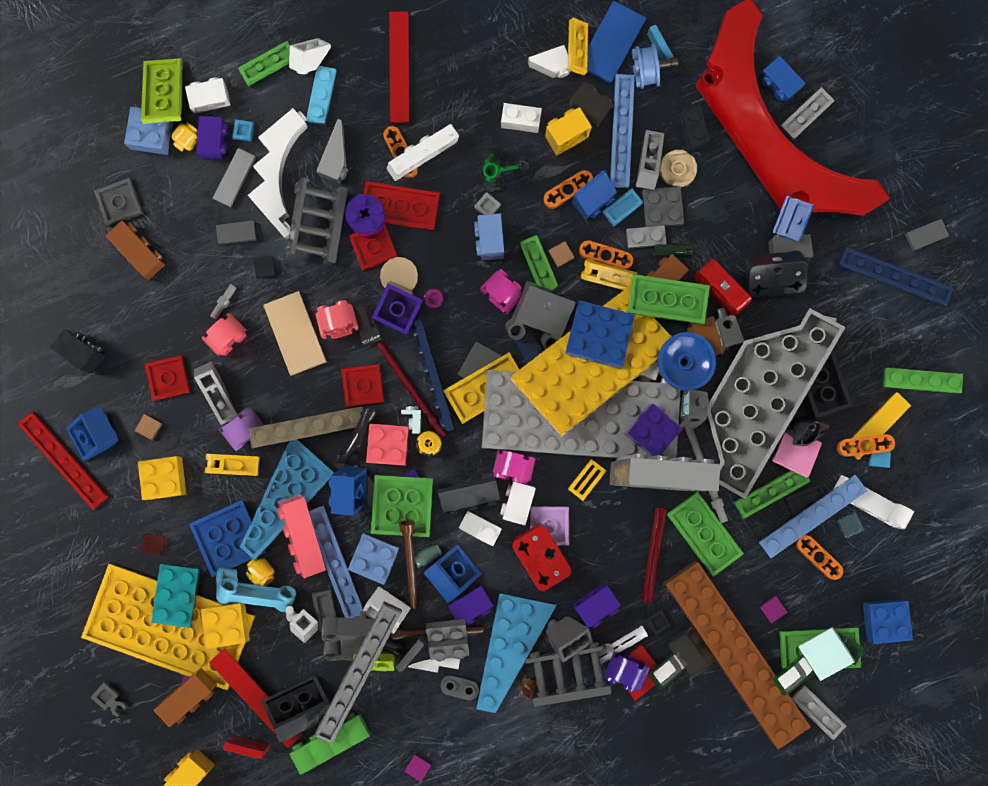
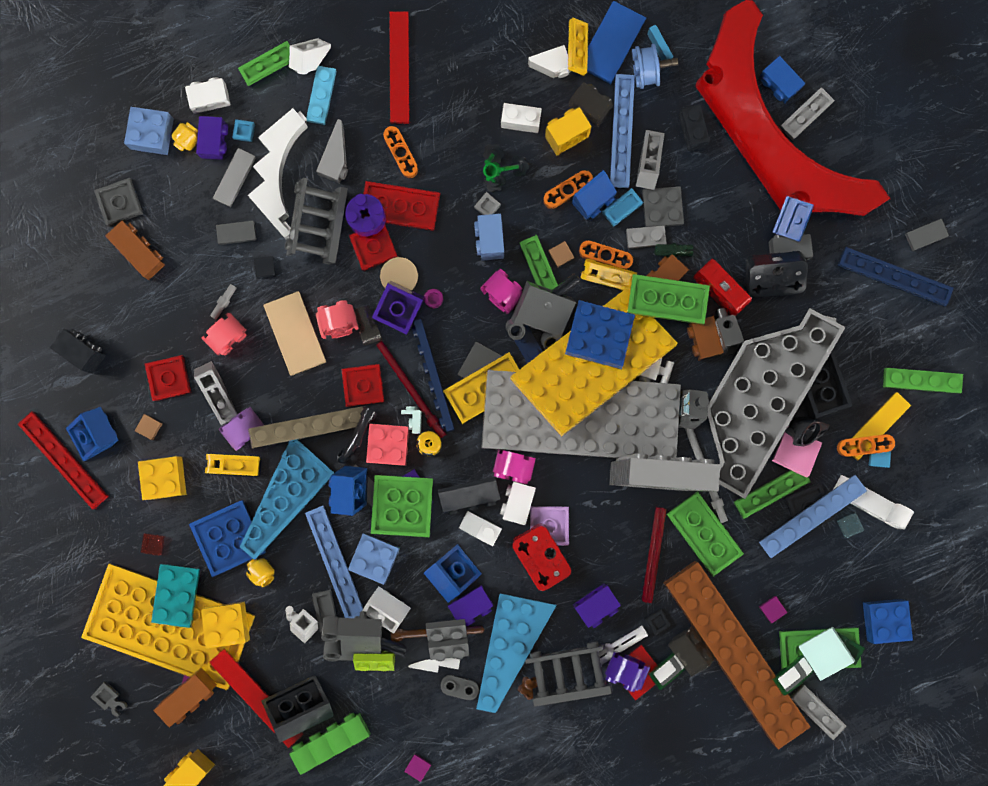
(162, 91): lime tile -> none
(231, 591): medium azure piece -> none
(246, 746): red tile -> none
(301, 536): coral brick -> none
(358, 672): tile -> none
(407, 528): reddish brown piece -> none
(411, 653): dark grey tile -> none
(422, 152): white piece -> none
(426, 555): sand green cone -> none
(568, 637): dark grey torso -> none
(577, 492): yellow tile -> none
(653, 431): dark purple brick -> none
(678, 168): tan tile -> none
(699, 358): blue dish -> none
(833, 563): orange beam -> none

